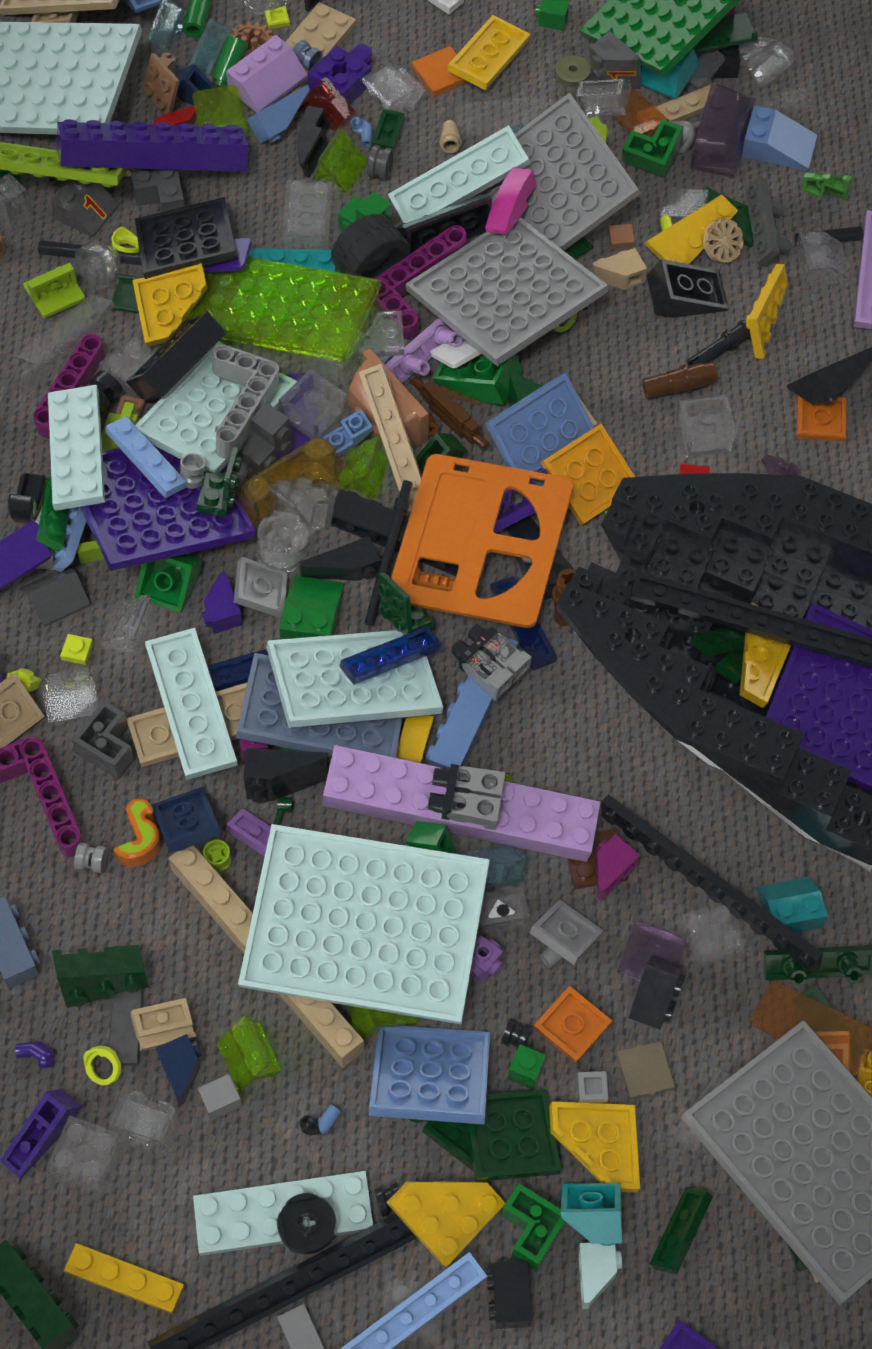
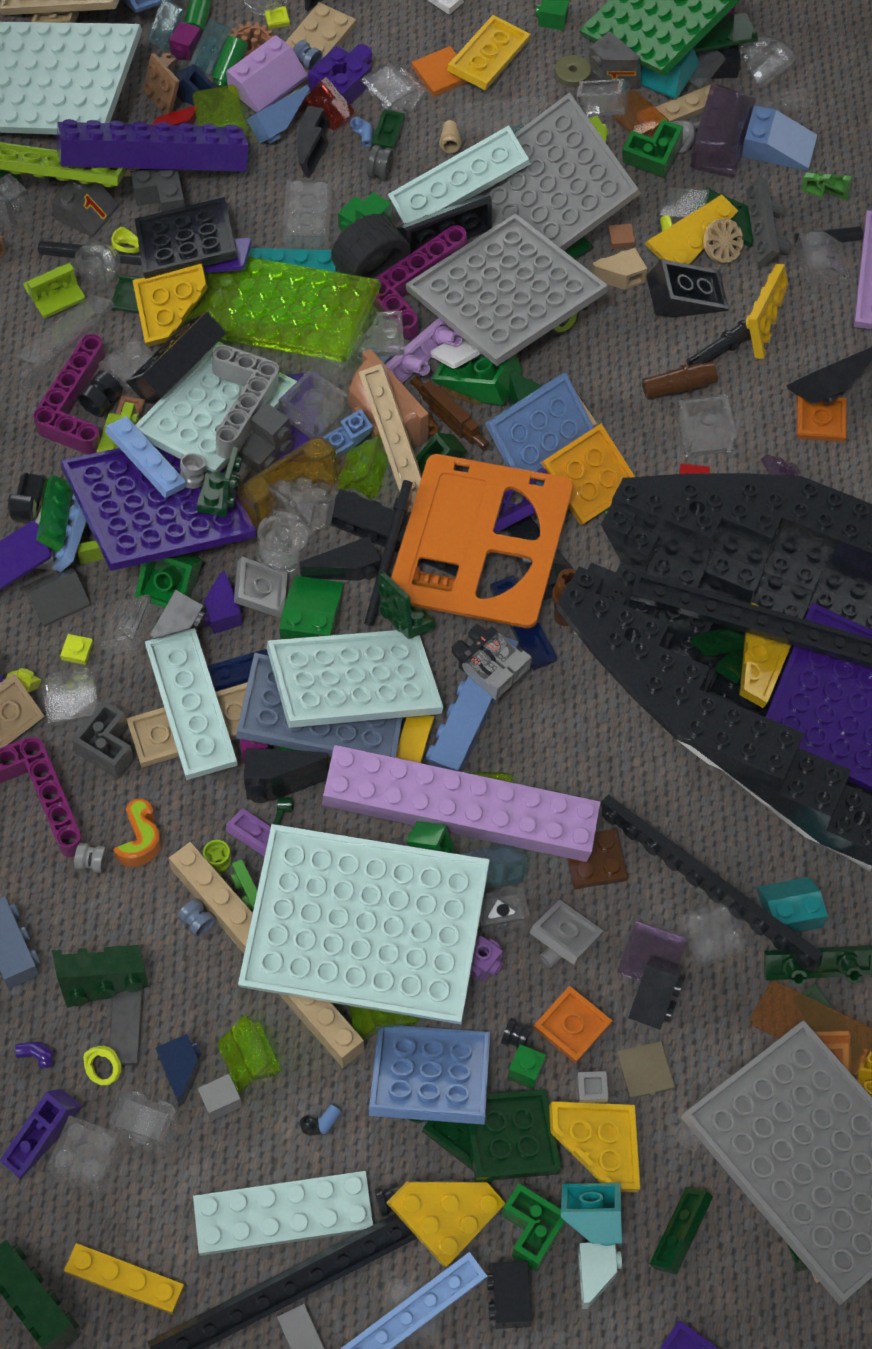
(76, 448): light aqua plate -> none
(162, 1023): tan plate -> none
(178, 616): none -> flat silver slope
(184, 40): none -> magenta brick
(186, 820): dark blue plate -> none
(196, 916): none -> sand blue wheel
(242, 879): none -> bright green plate
(316, 1210): black plate -> none
(340, 162): clear neon green bracket -> none
(390, 655): clear blue plate -> none
(470, 795): light grey hips -> none
(510, 200): dark pink slope -> none
(613, 864): magenta slope -> none

